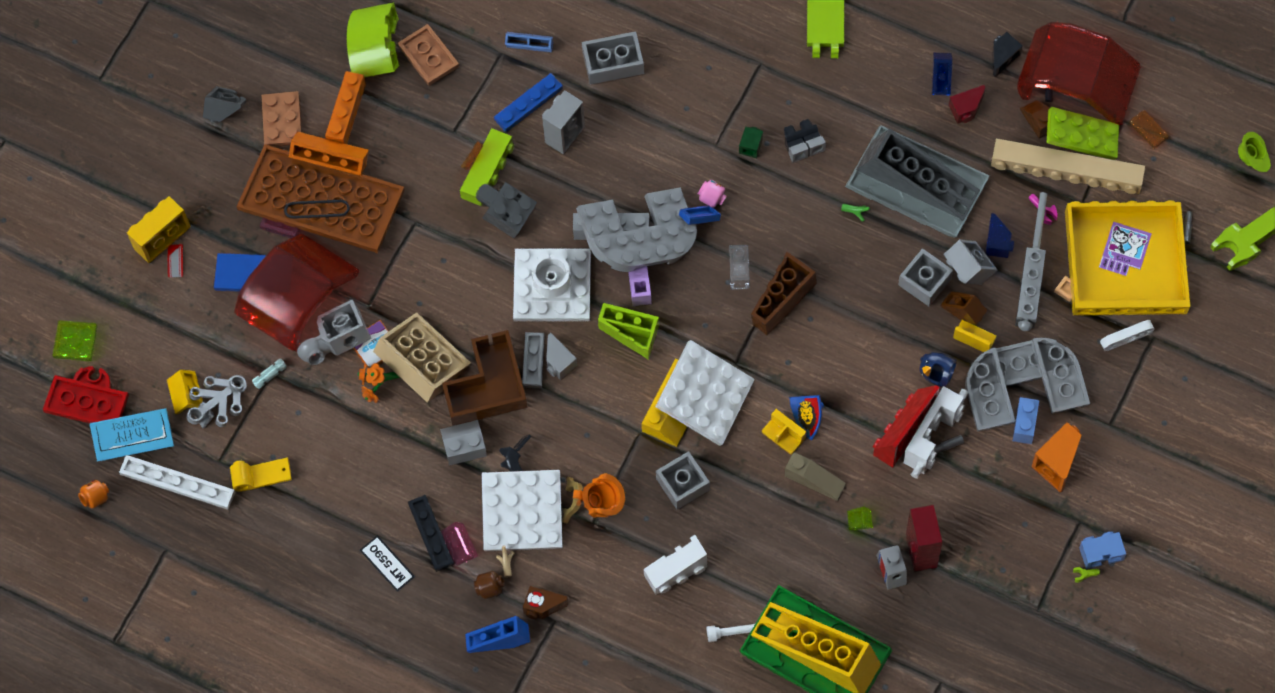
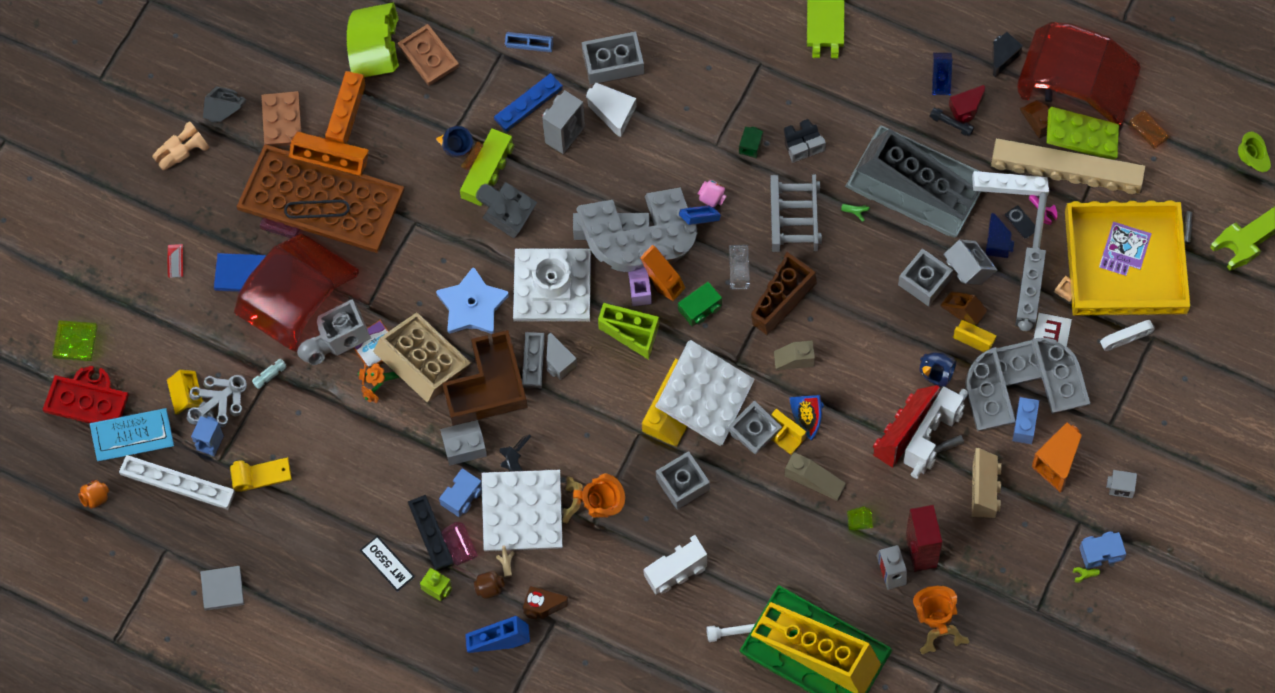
(158, 229): yellow brick -> none
(175, 152): none -> light nougat piece
(207, 435): none -> medium blue brick
(222, 588): none -> light grey tile
(436, 584): none -> lime brick
(456, 141): none -> dark blue piece
(462, 493): none -> medium blue brick
(467, 315): none -> light blue plate
(611, 106): none -> white slope
(662, 274): none -> orange slope
(700, 304): none -> green brick
(754, 427): none -> light grey slope
(778, 221): none -> light grey fence
(795, 356): none -> dark tan slope
(936, 608): none -> orange helmet
(937, 114): none -> black bar
(985, 484): none -> tan slope
(1009, 183): none -> white plate
(1021, 221): none -> black sticker
(1053, 328): none -> white sticker
(1122, 484): none -> light grey brick

